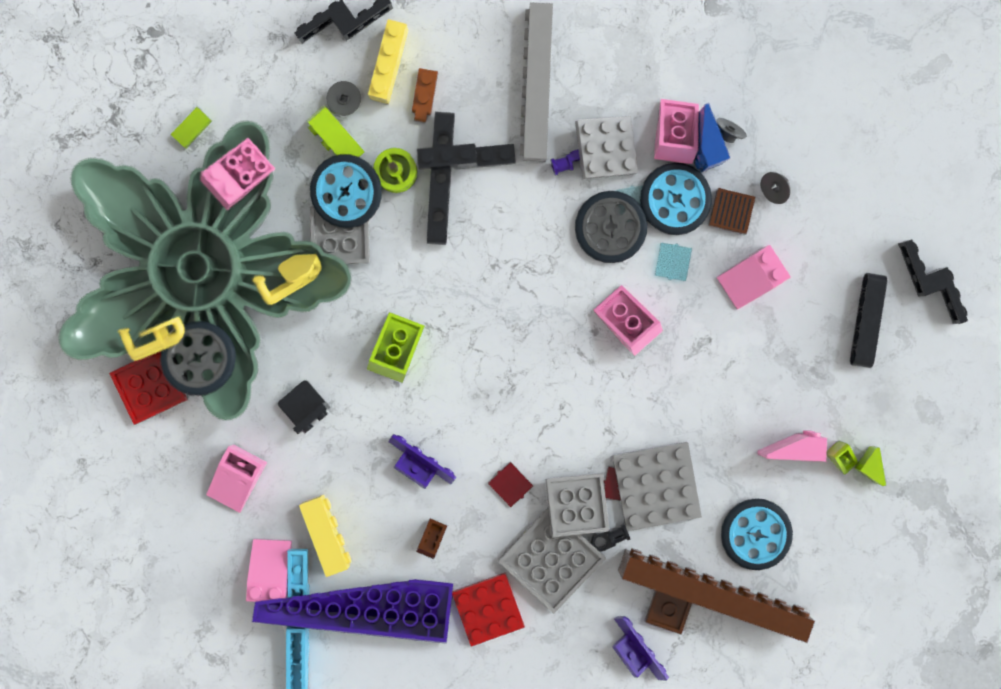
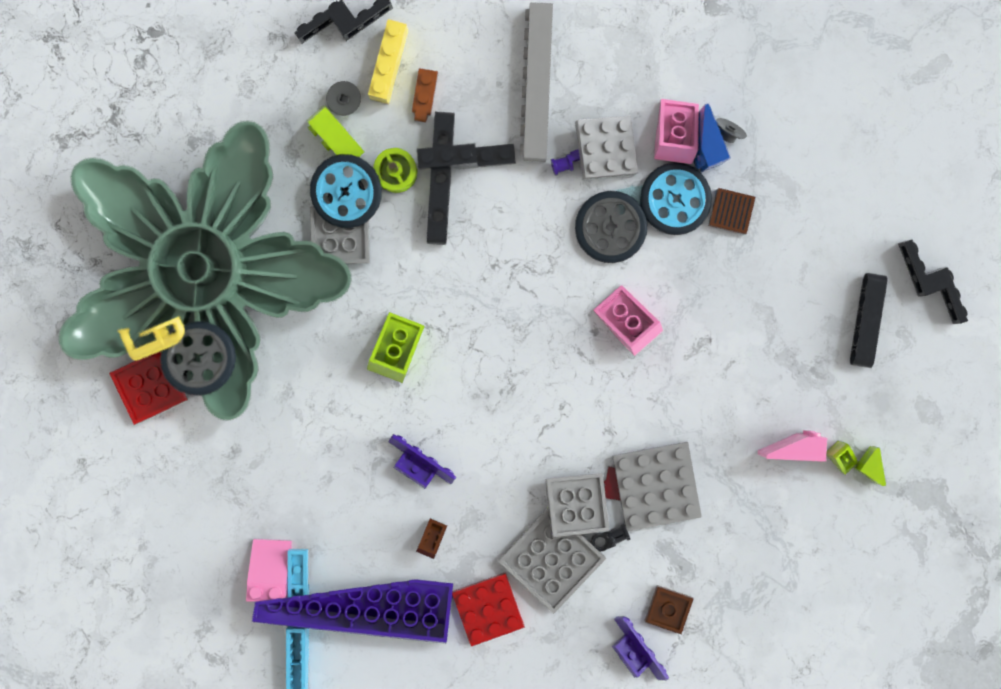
(191, 127): lime tile -> none
(235, 477): bright pink slope -> none
(236, 173): bright pink slope -> none
(296, 271): light yellow piece -> none
(304, 407): black bracket -> none
(325, 535): light yellow brick -> none
(510, 484): dark red piece -> none
(673, 261): clear light blue piece -> none
(716, 595): reddish brown brick -> none
(731, 529): wedge -> none
(753, 276): bright pink slope -> none
(770, 189): dark grey piece -> none

